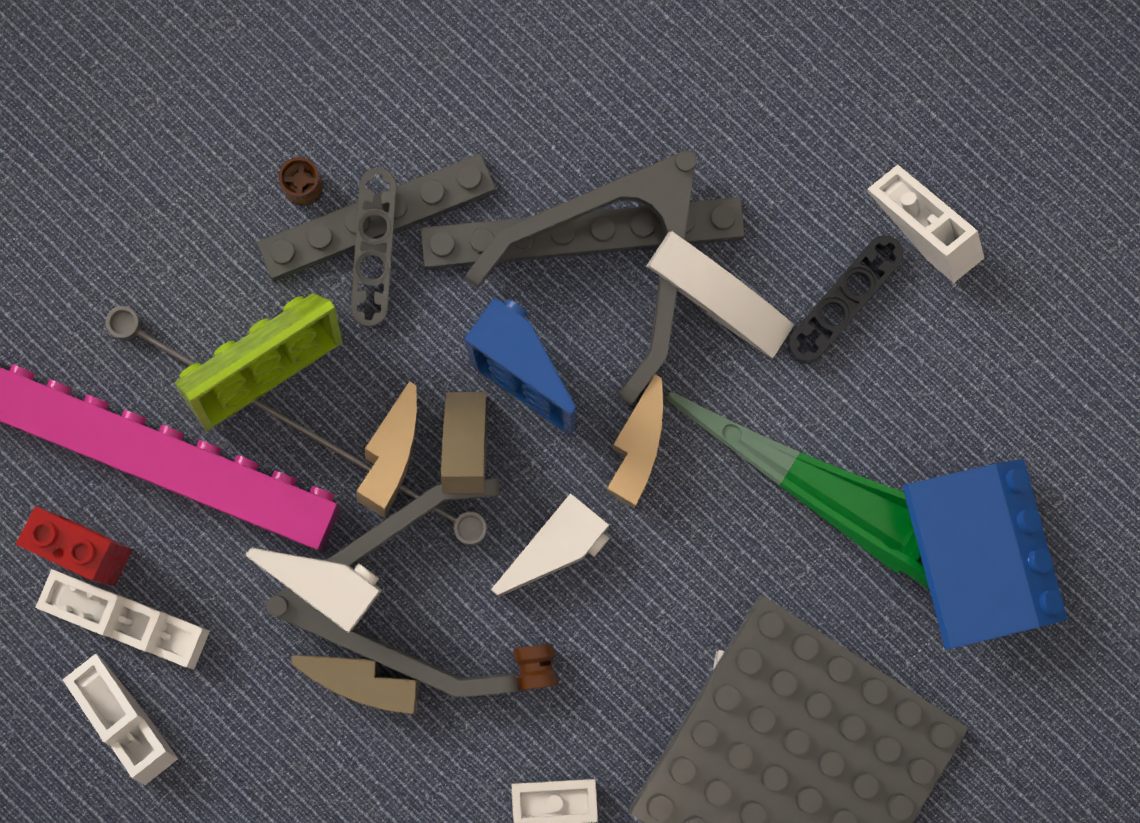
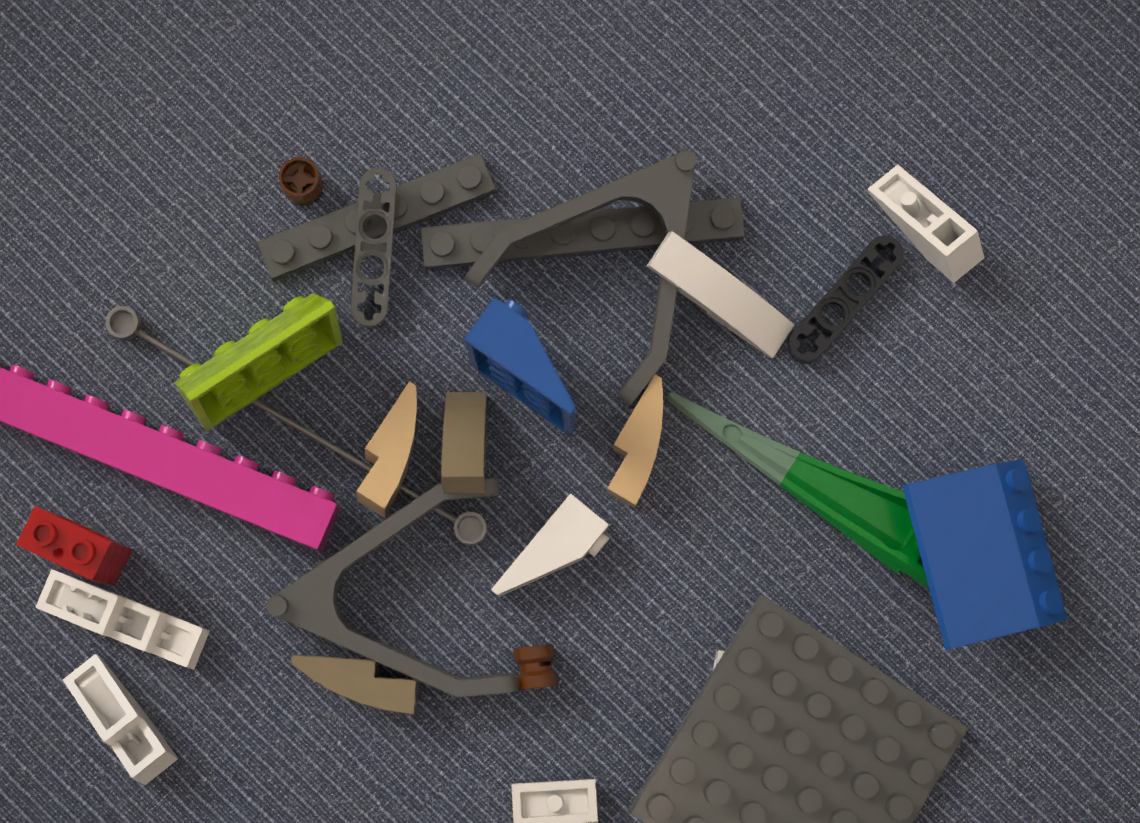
(330, 587): white slope -> none

